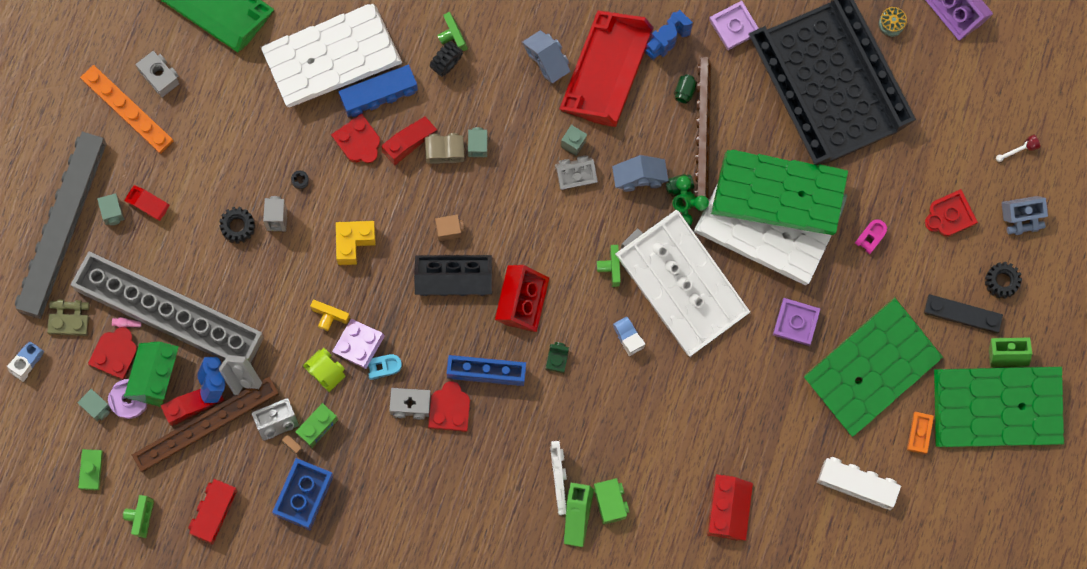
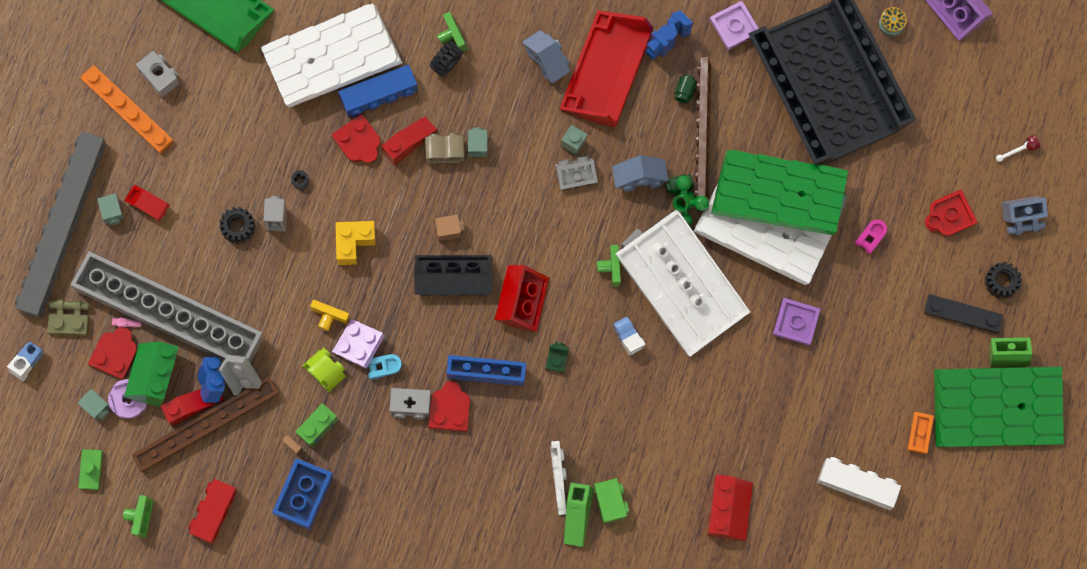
(275, 419): light grey bracket -> none
(888, 356): green piece -> none

